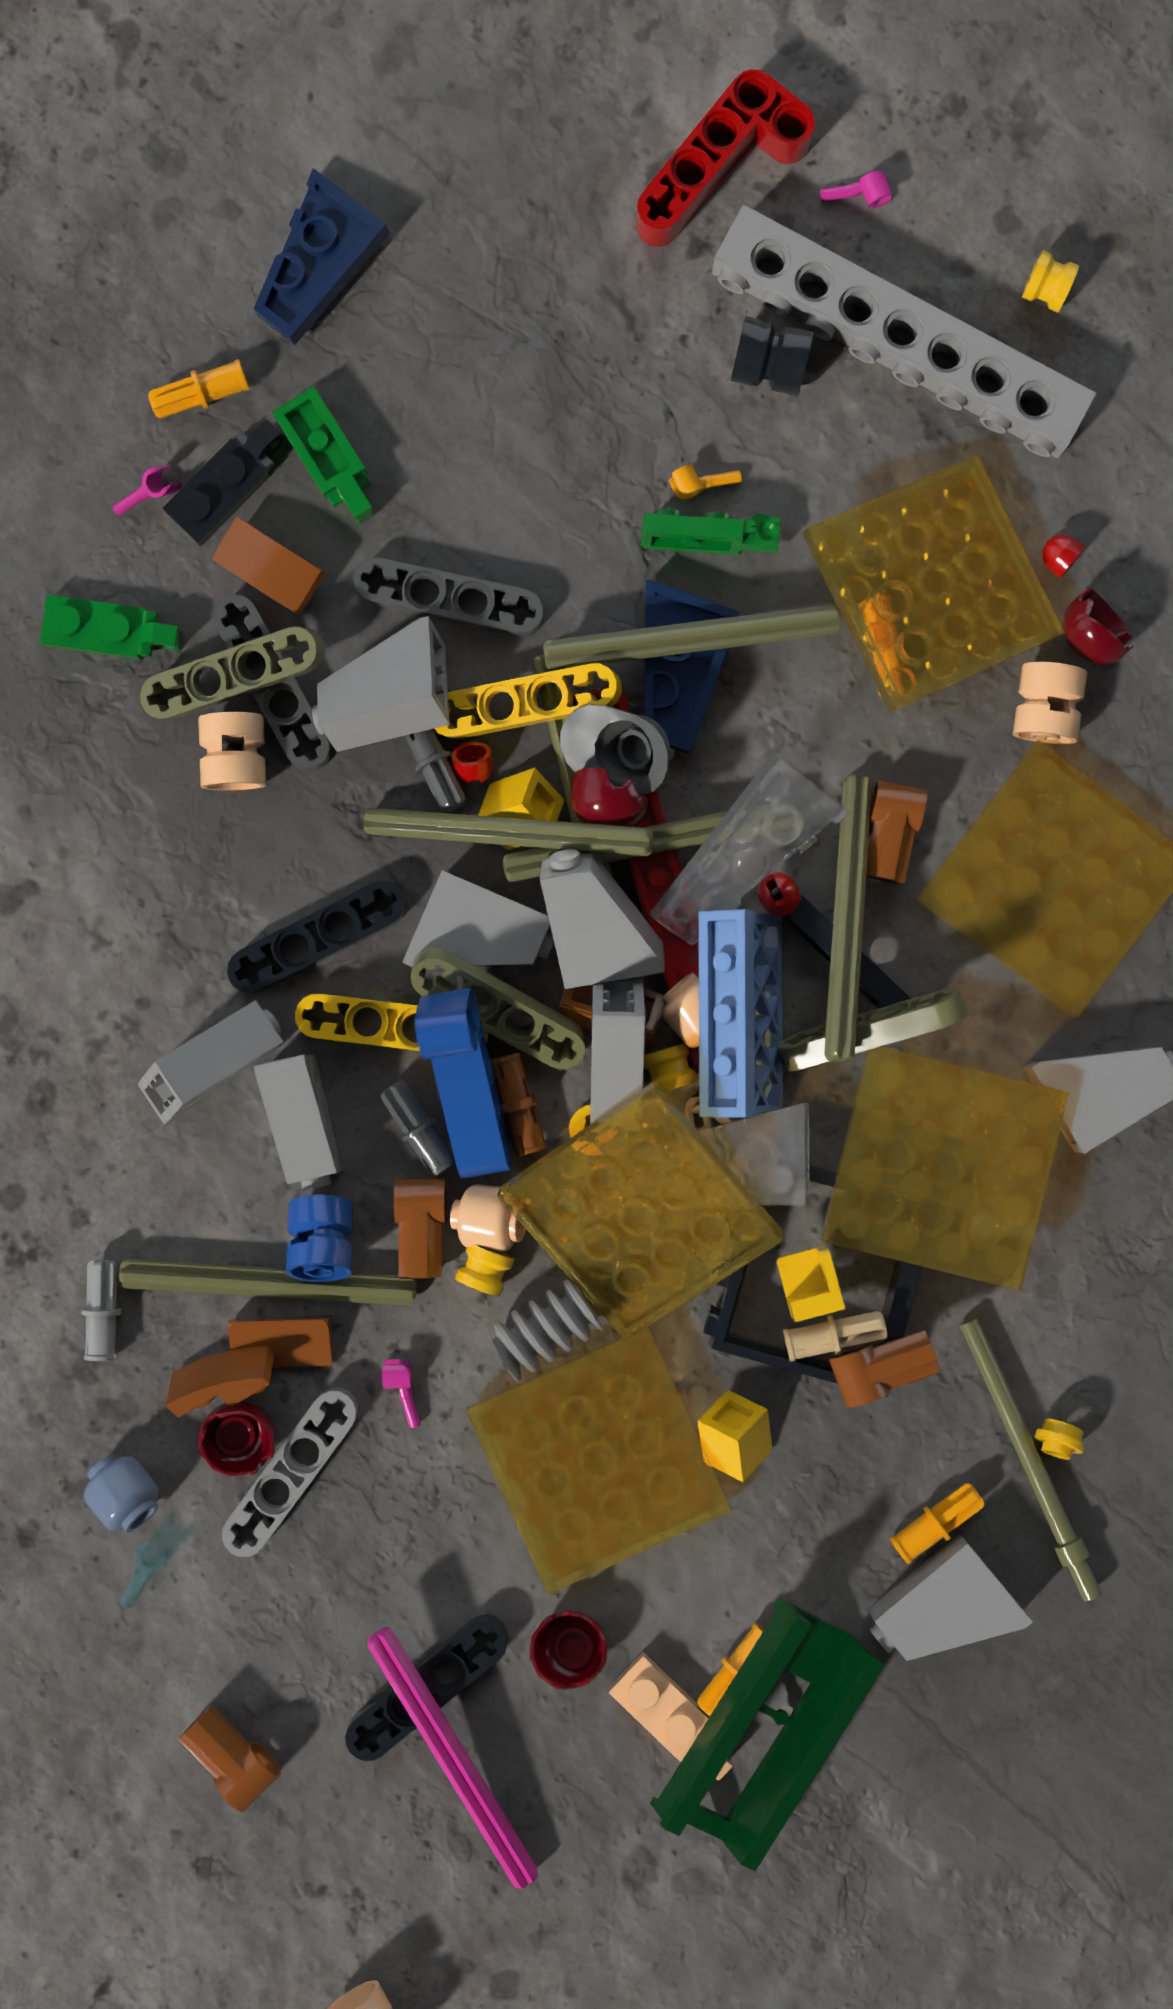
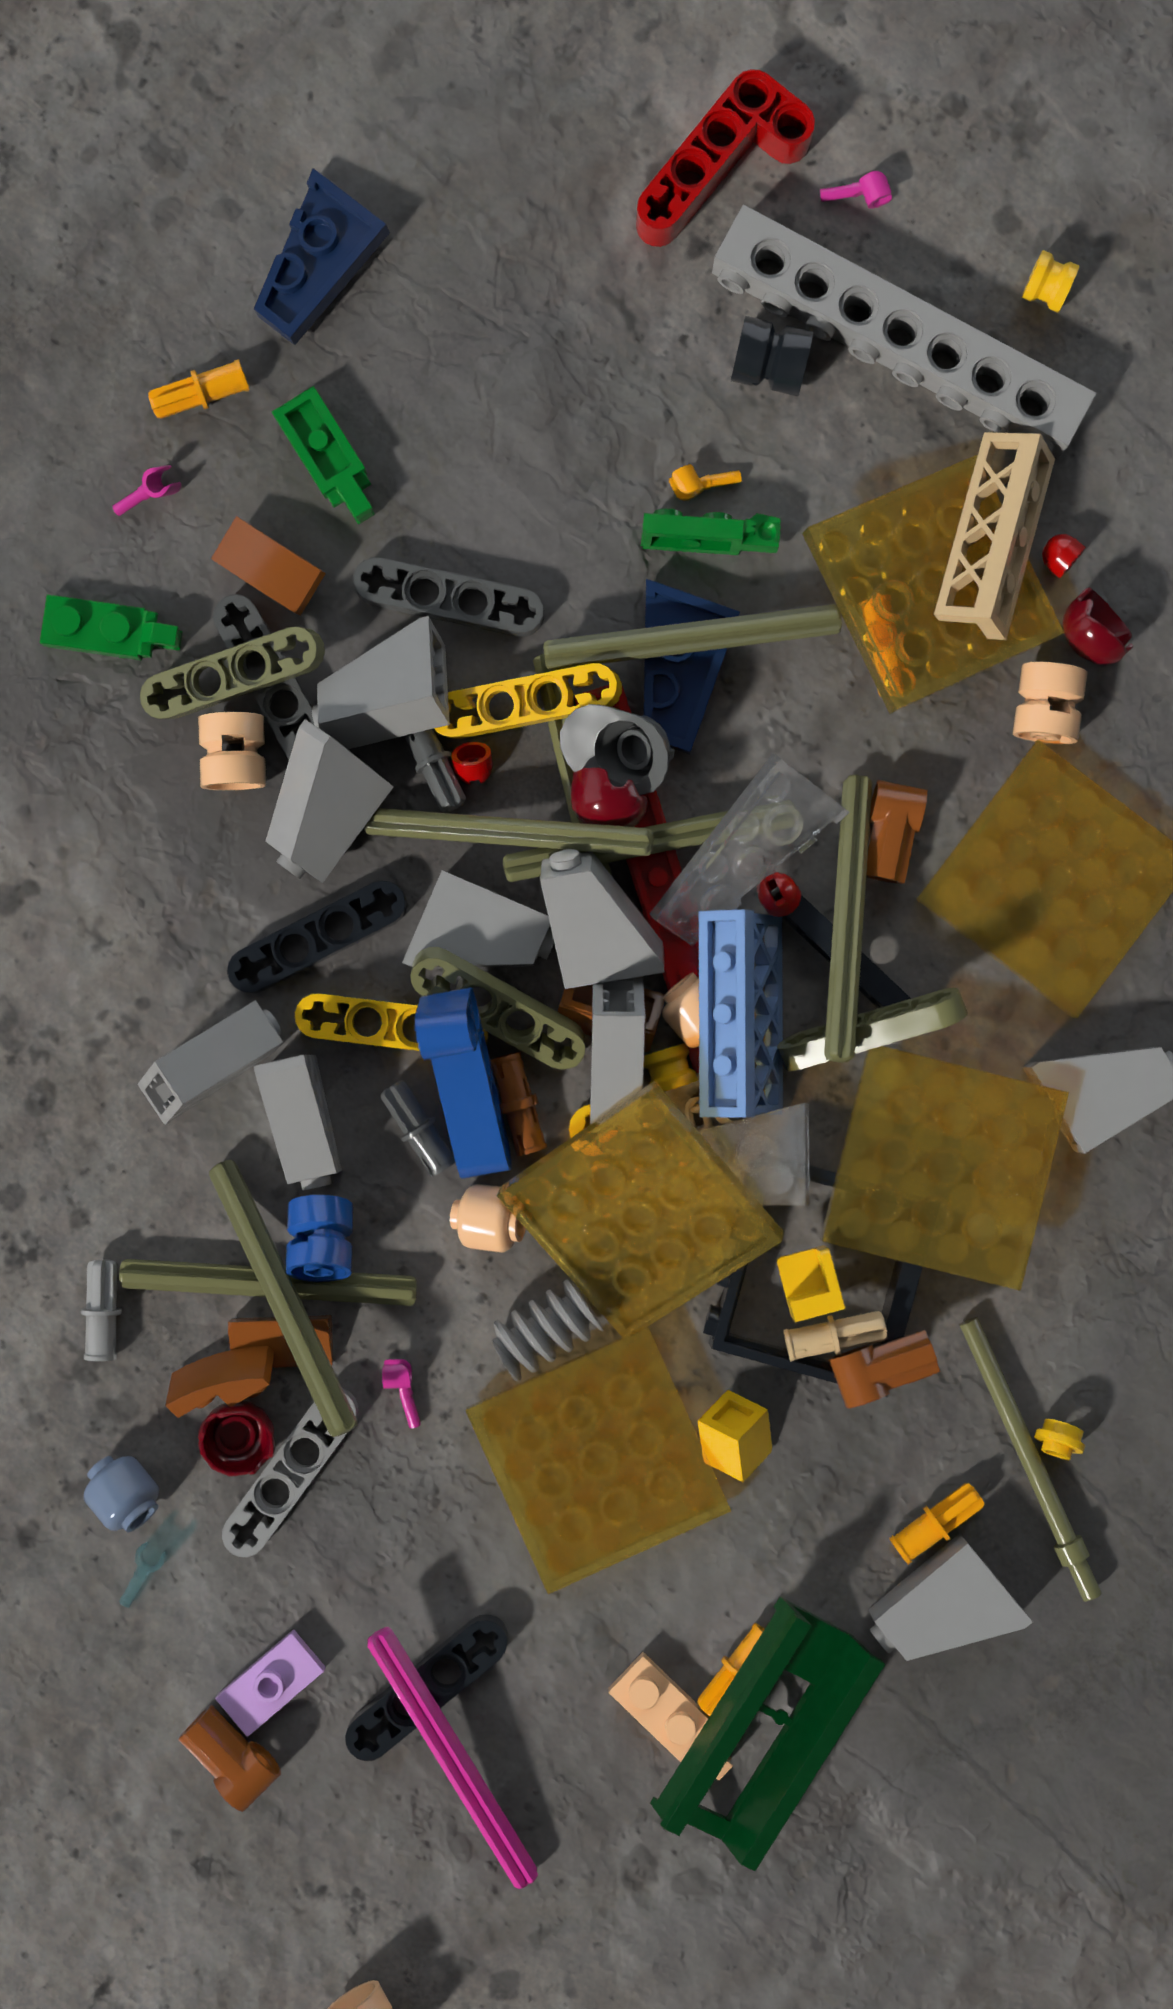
(224, 483): black hinge -> none
(270, 1683): none -> lavender plate
(283, 1298): none -> olive axle
(322, 803): none -> light grey slope
(420, 1211): dark orange piece -> none
(484, 1270): yellow wheel -> none
(522, 797): yellow panel -> none
(568, 1649): dark red hair -> none
(1013, 536): none -> tan fence

